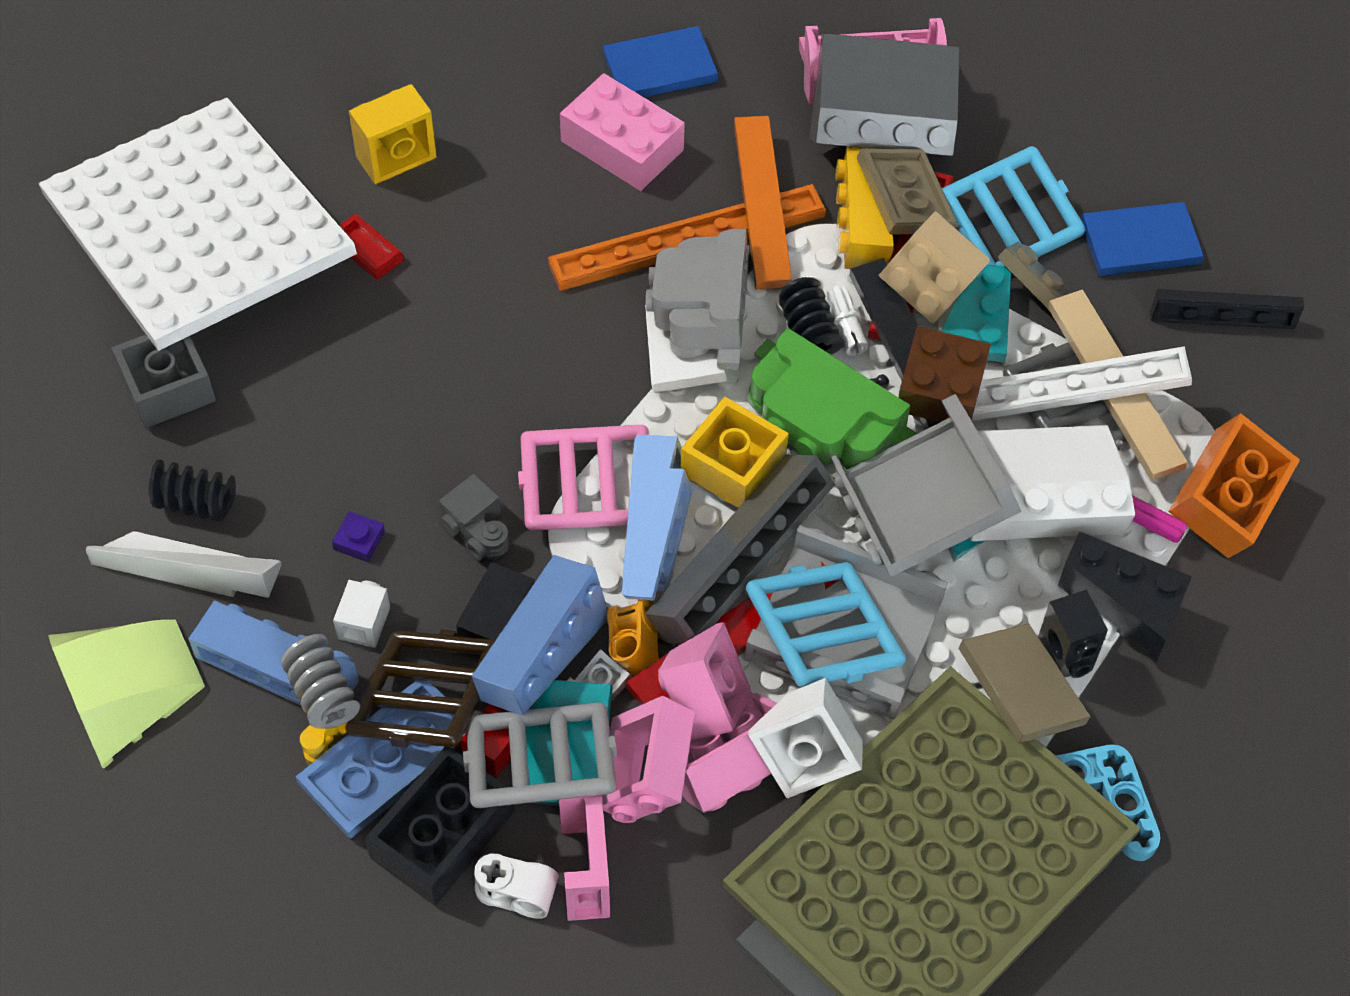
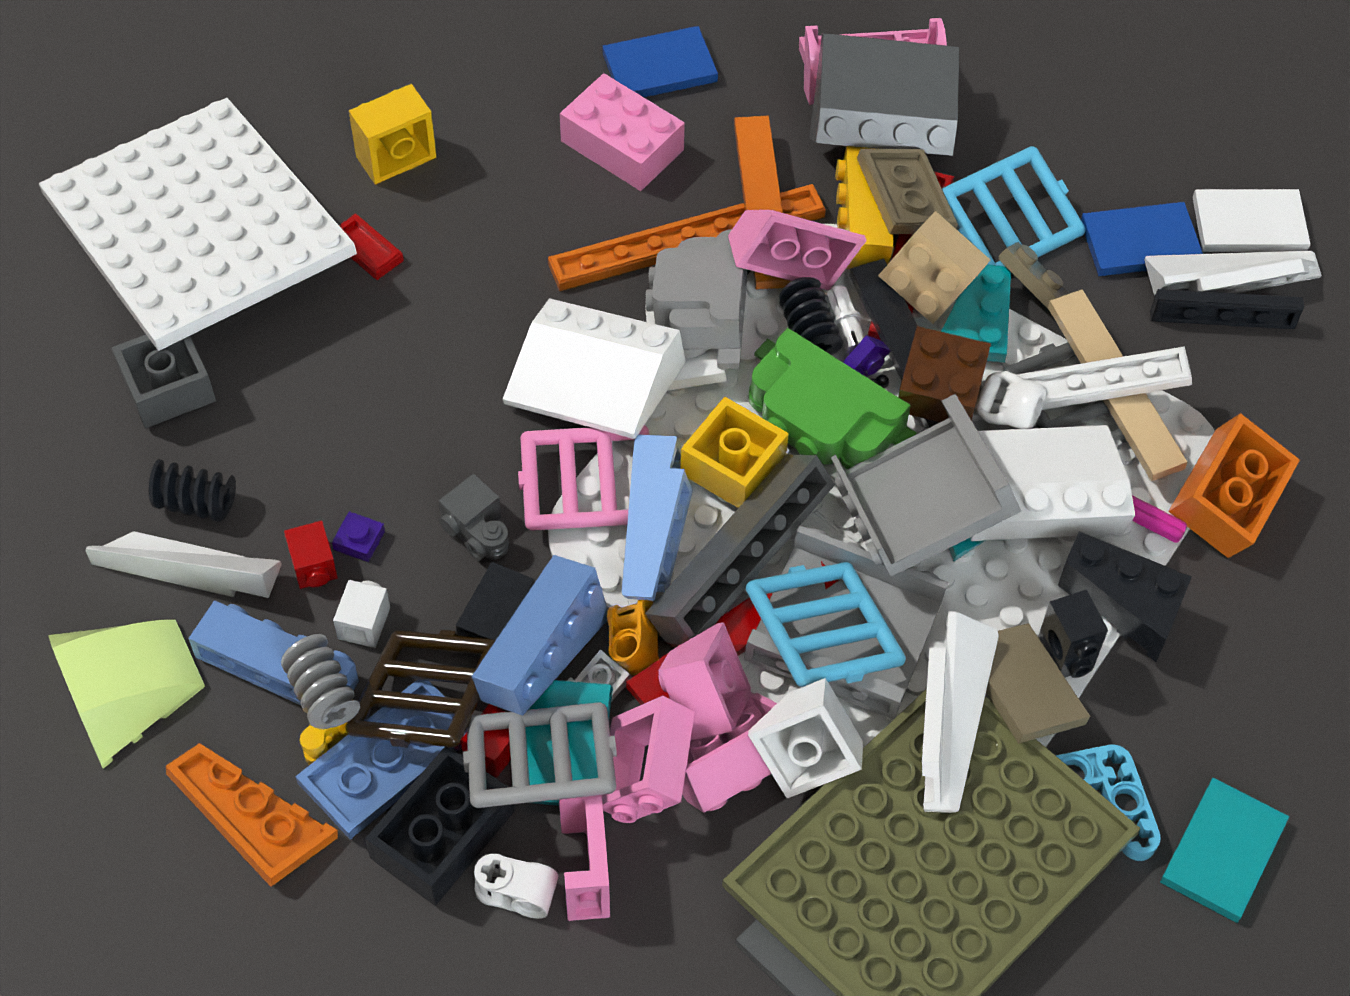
(249, 815): none -> orange wing
(311, 555): none -> red brick
(594, 368): none -> white slope
(792, 246): none -> bright pink slope
(868, 356): none -> dark purple plate
(953, 708): none -> white wedge
(1020, 404): none -> white piece
(1224, 850): none -> teal tile
(1230, 271): none -> white wedge
(1250, 220): none -> white tile

